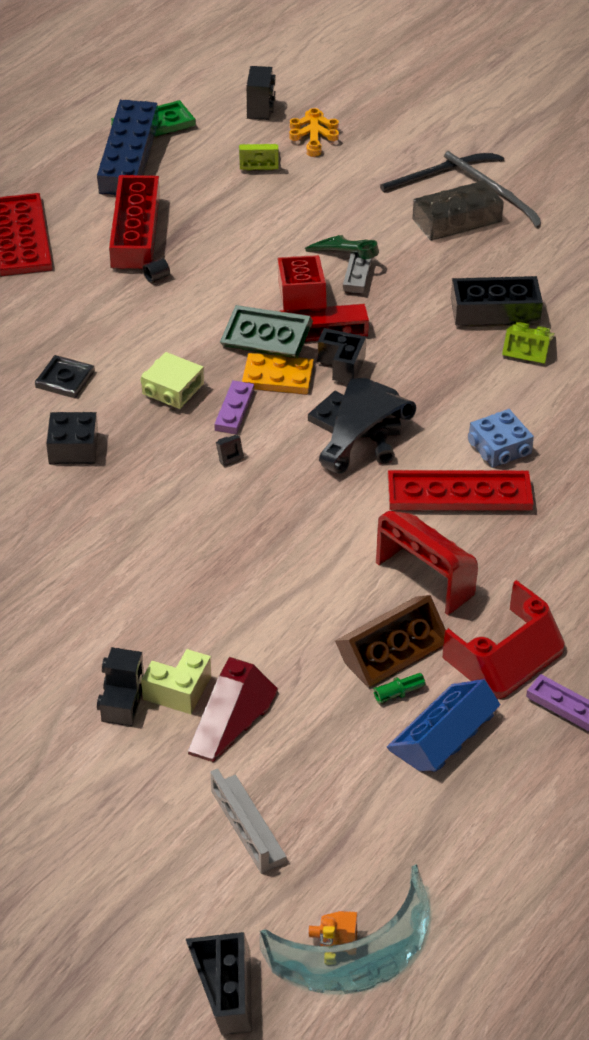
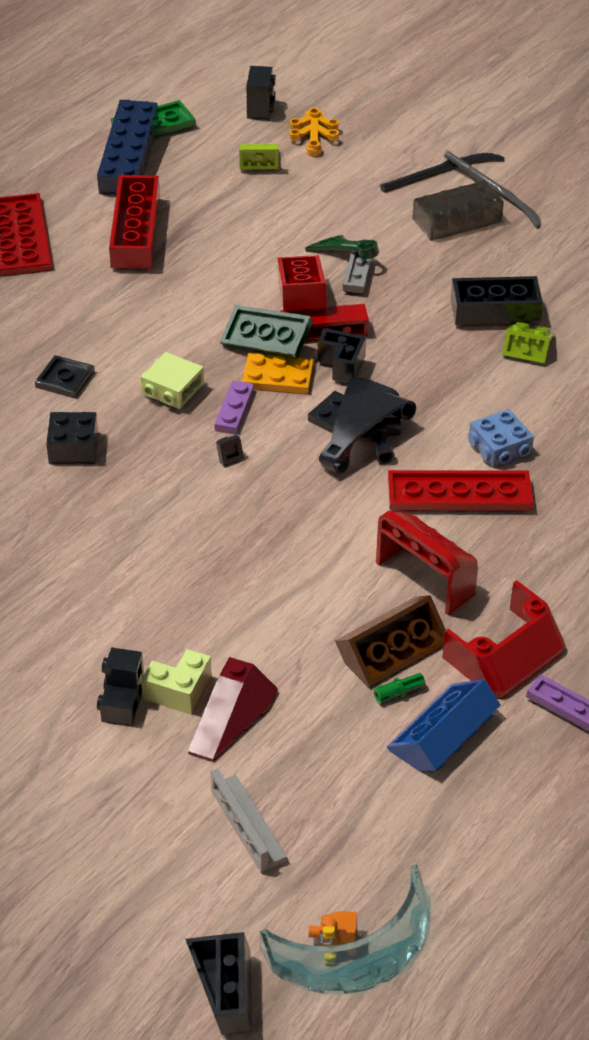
(156, 270): black beam -> none

